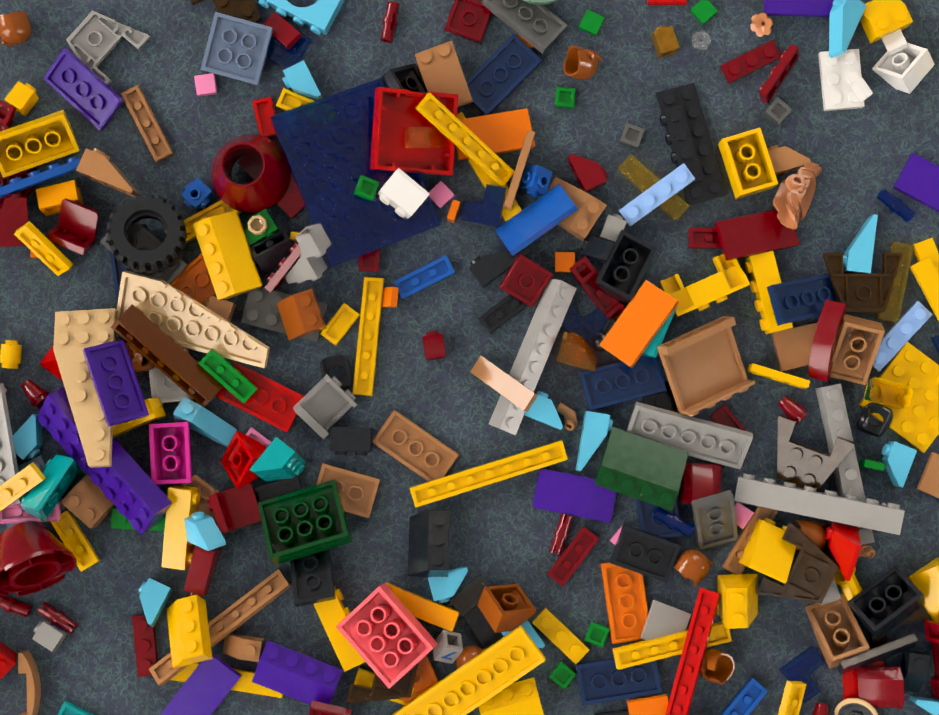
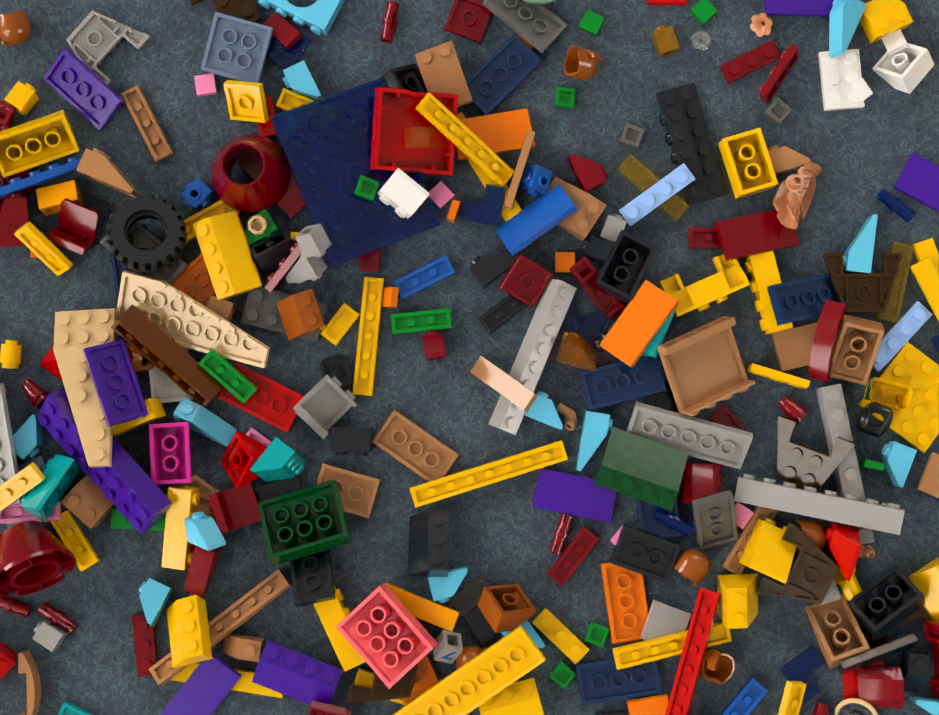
(246, 101): none -> yellow tile
(421, 321): none -> green plate

